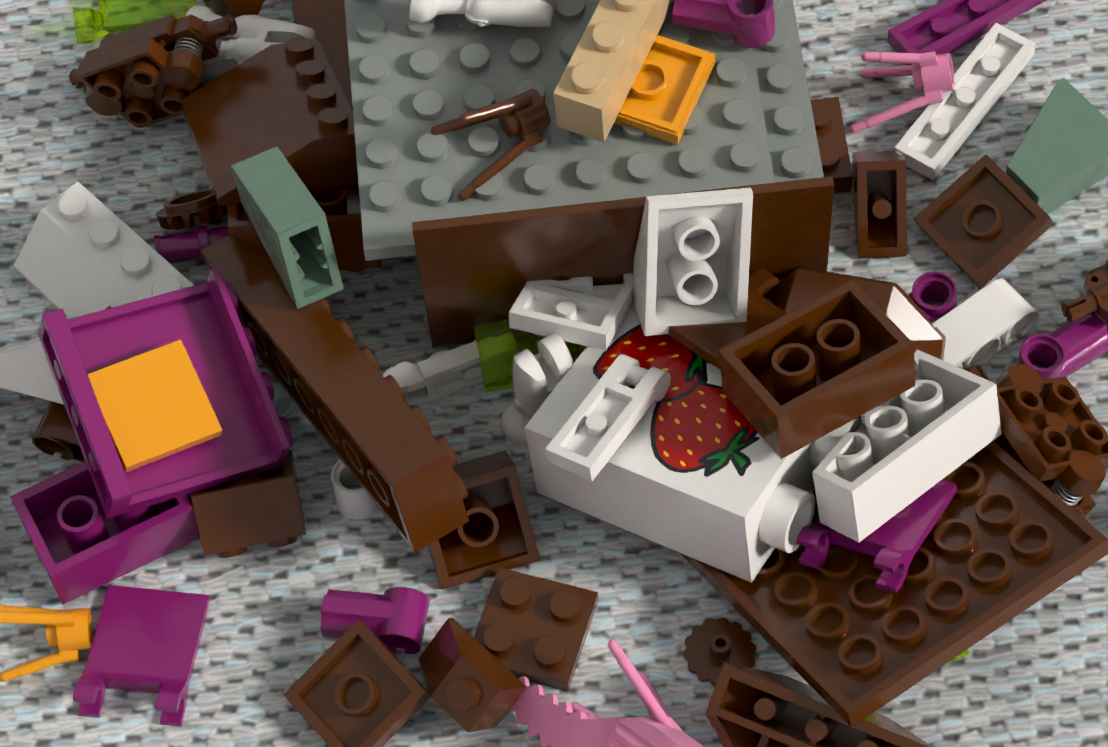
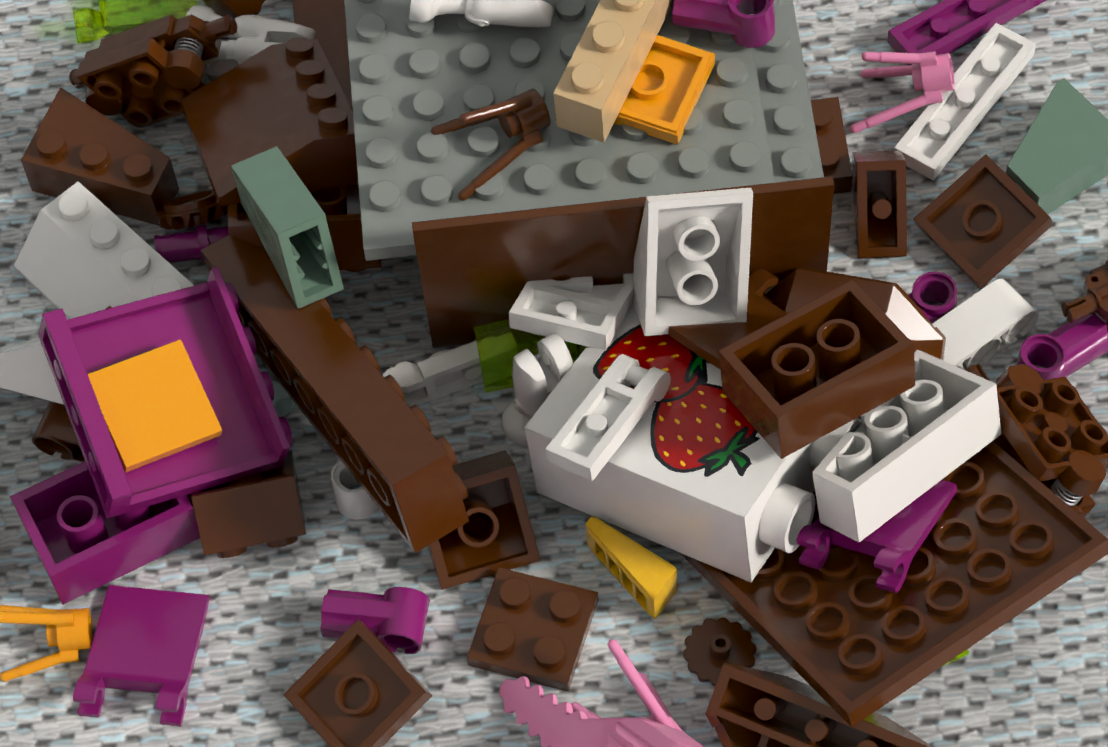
(101, 155): none -> reddish brown wedge
(468, 679): reddish brown slope -> none
(638, 570): none -> yellow slope

